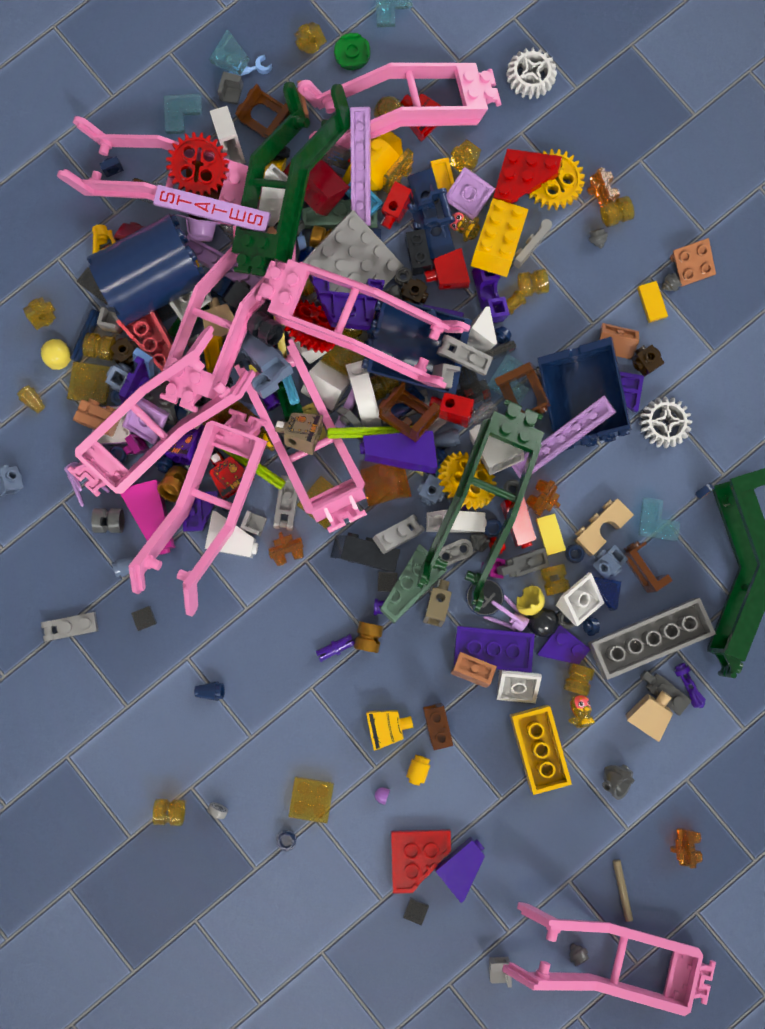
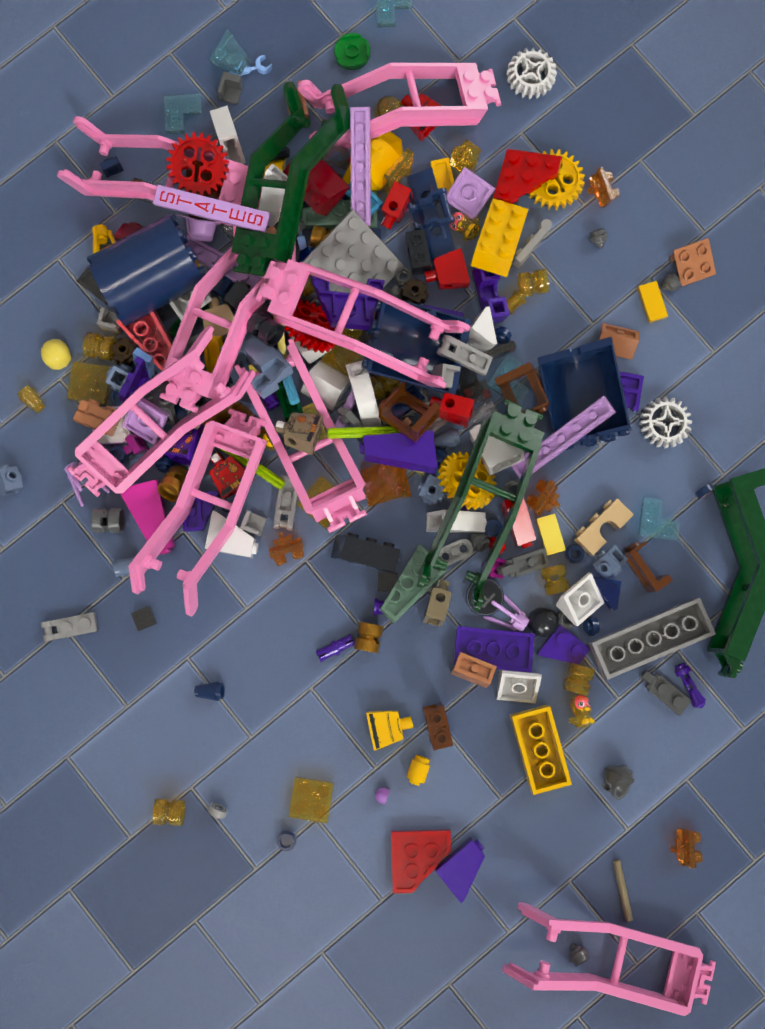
(40, 313): clear yellow brick -> none
(89, 326): dark blue axle -> none
(257, 96): reddish brown panel -> none
(309, 38): clear yellow brick -> none
(398, 534): light grey plate -> none
(416, 911): clear smoke tile -> none
(496, 973): light grey panel -> none
(531, 601): light yellow hair -> none
(617, 211): clear yellow wheel -> none
(647, 359): dark brown brick -> none
(651, 715): tan torso -> none

